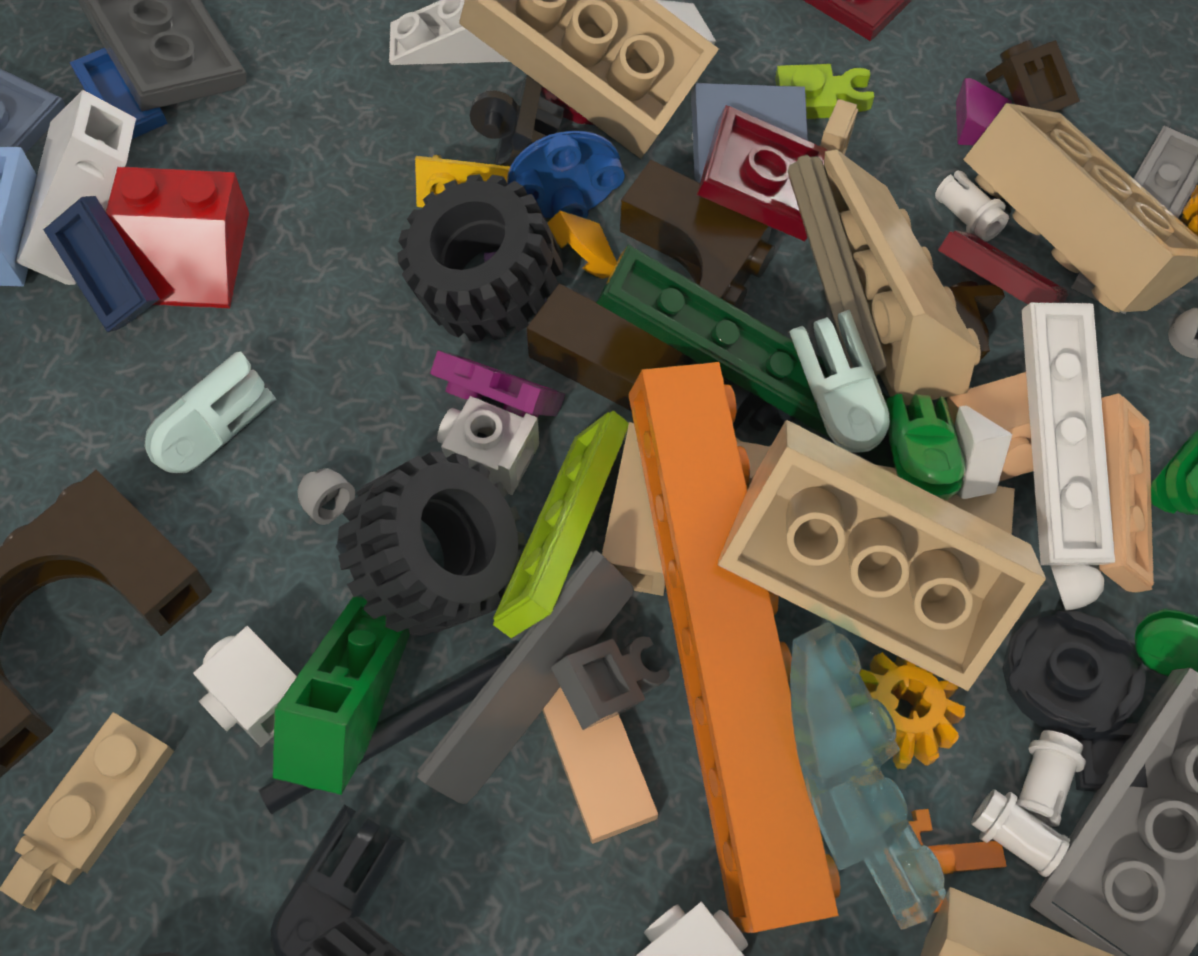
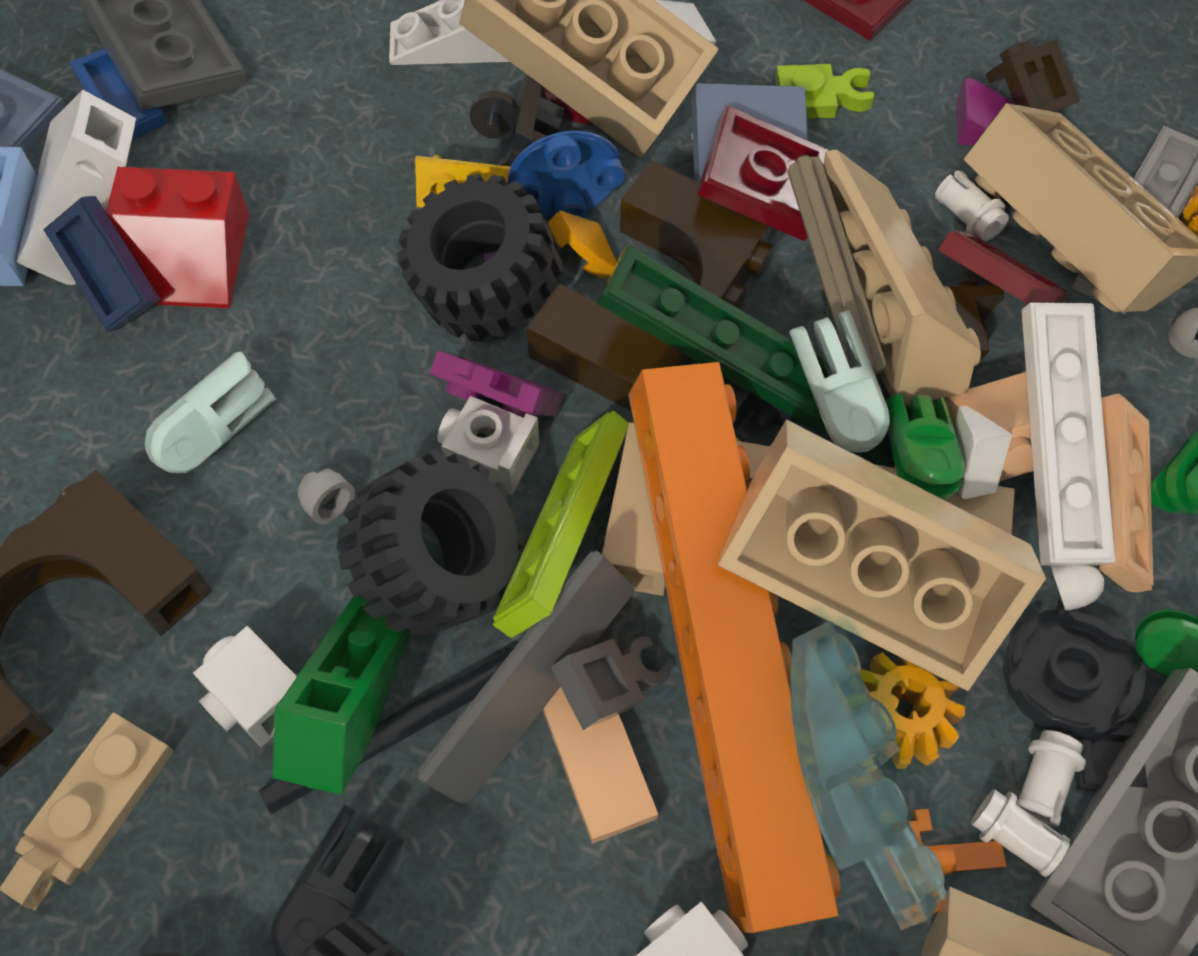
(840, 127): tan tile -> none

